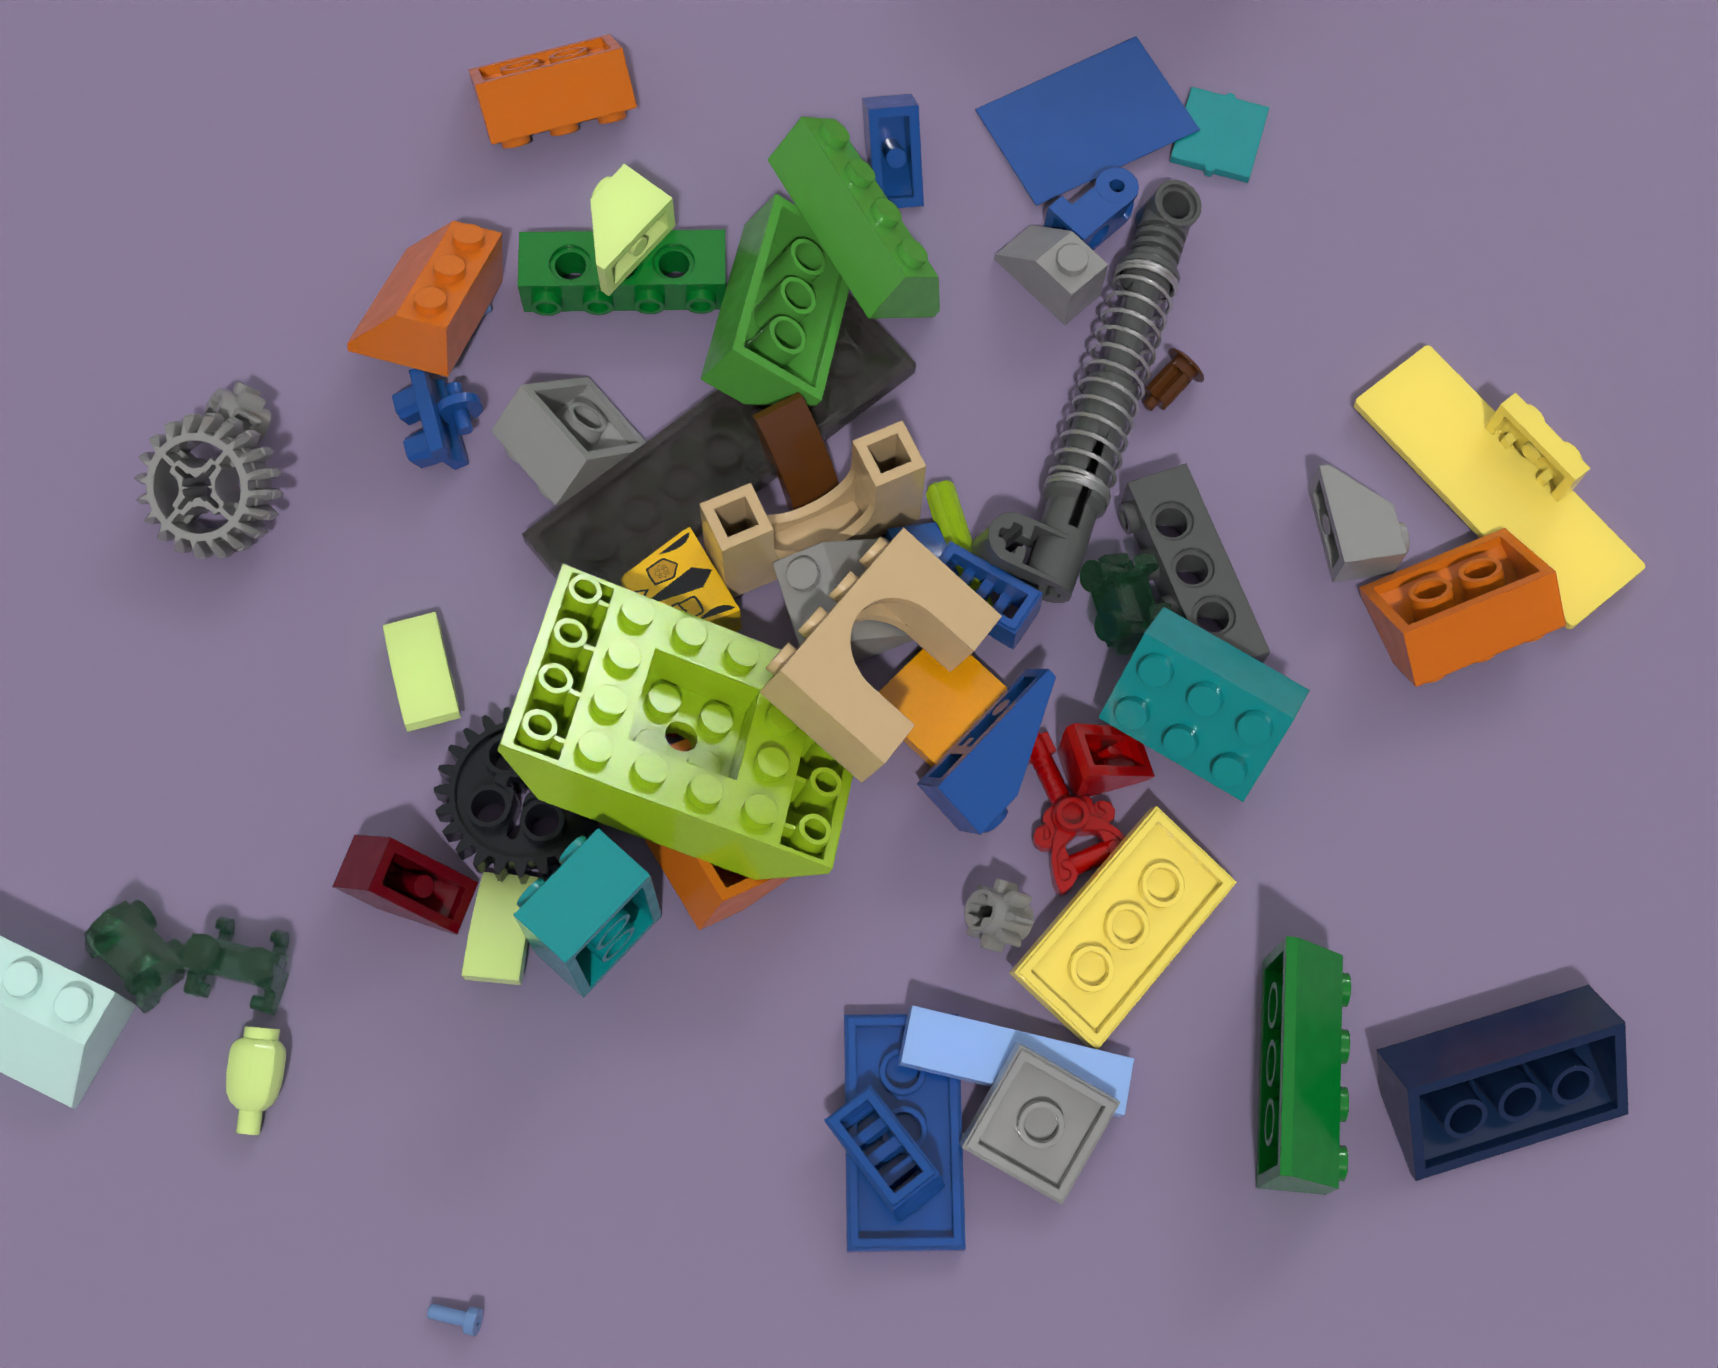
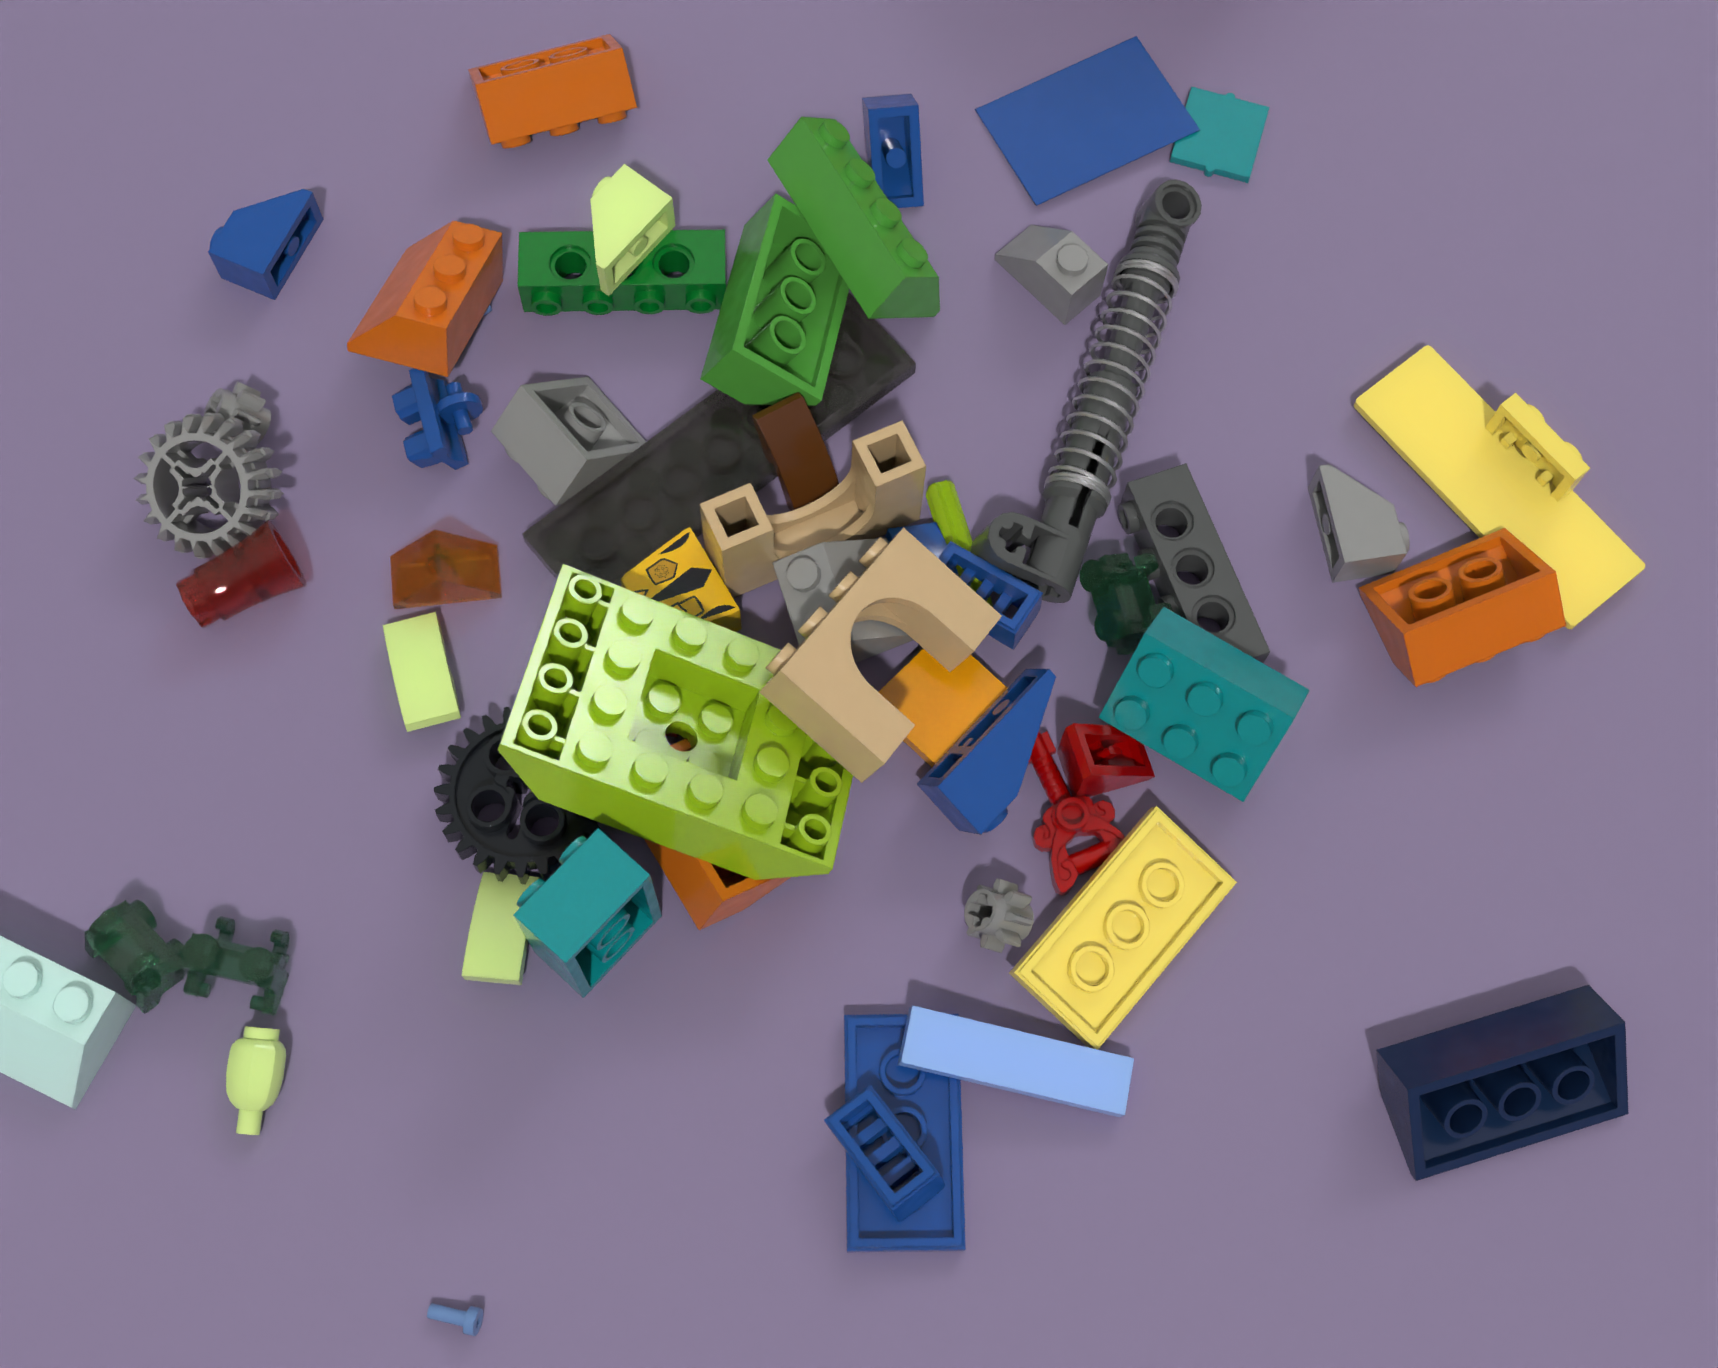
(241, 577): none -> clear red plant
(265, 241): none -> blue slope
(405, 882): dark red slope -> none
(444, 571): none -> clear orange slope
(1039, 1123): light grey tile -> none
(1099, 210): blue leg -> none
(1171, 380): reddish brown piece -> none
(1302, 1069): green slope -> none

